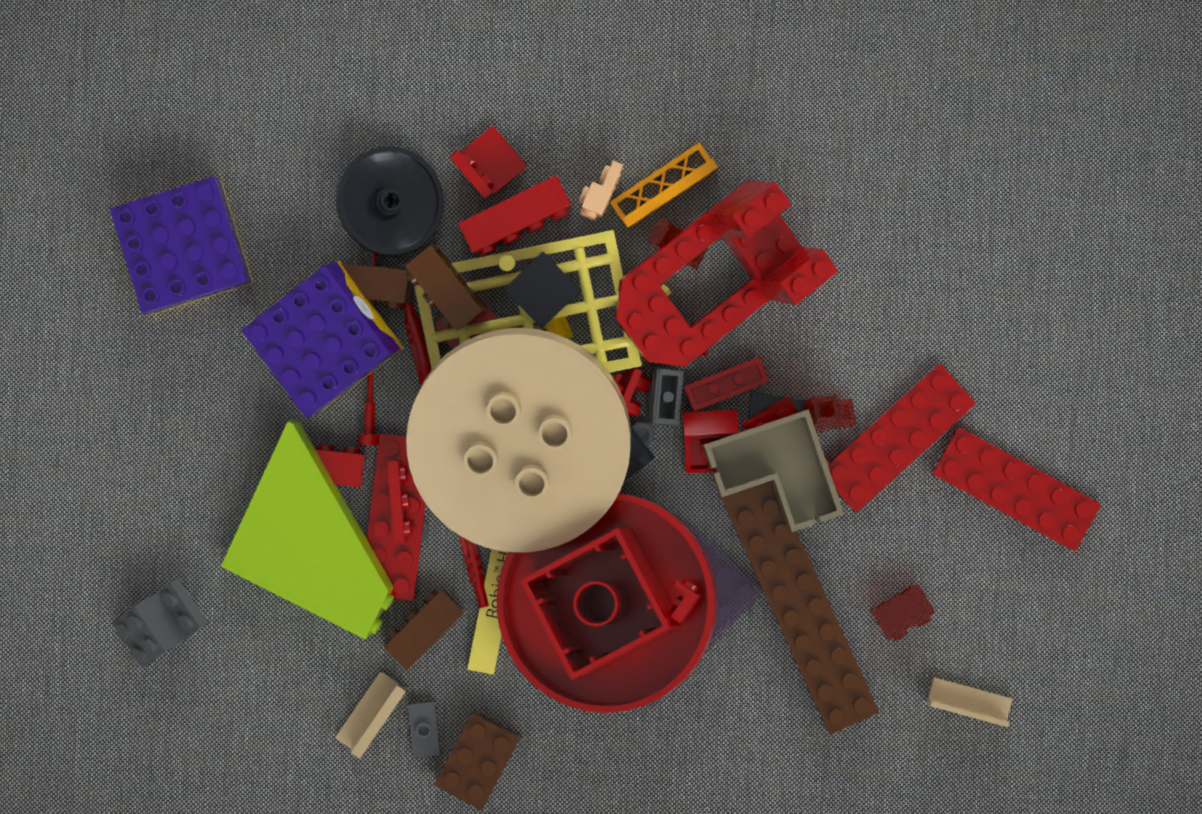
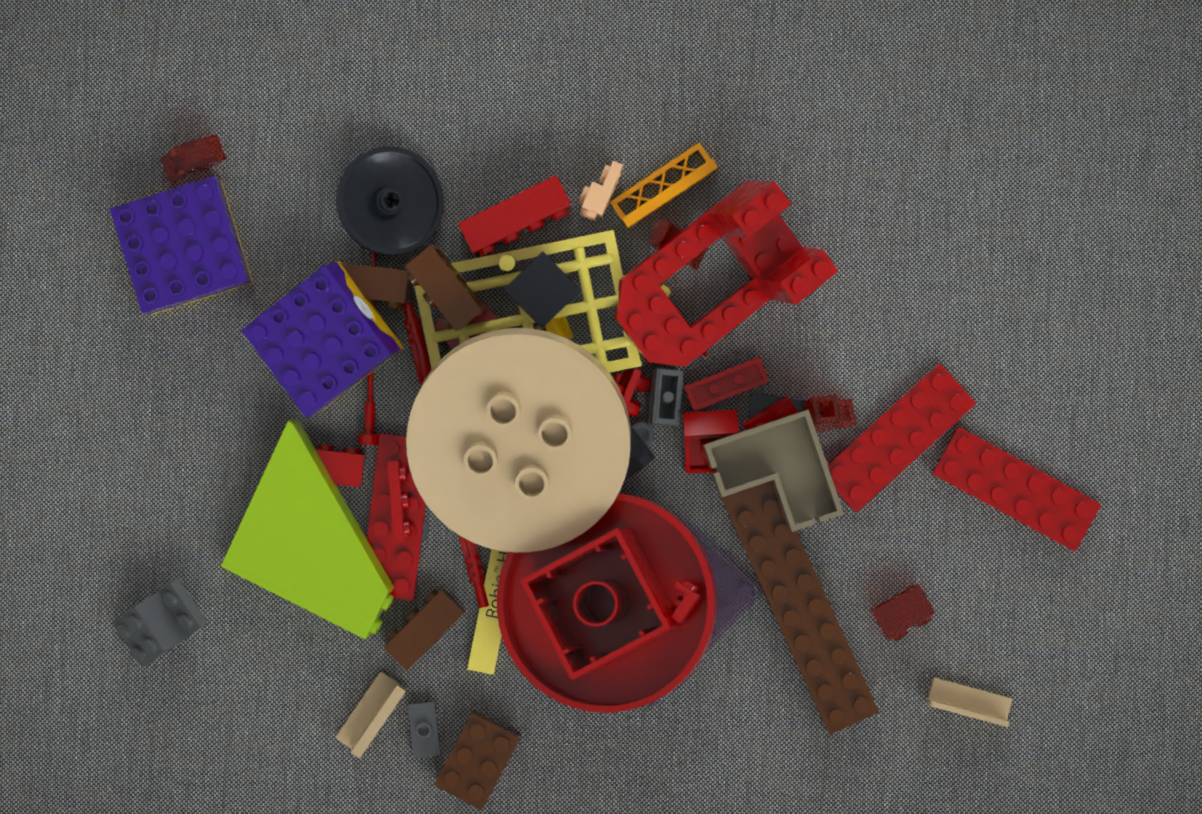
(193, 157): none -> clear red brick
(489, 163): red bracket -> none

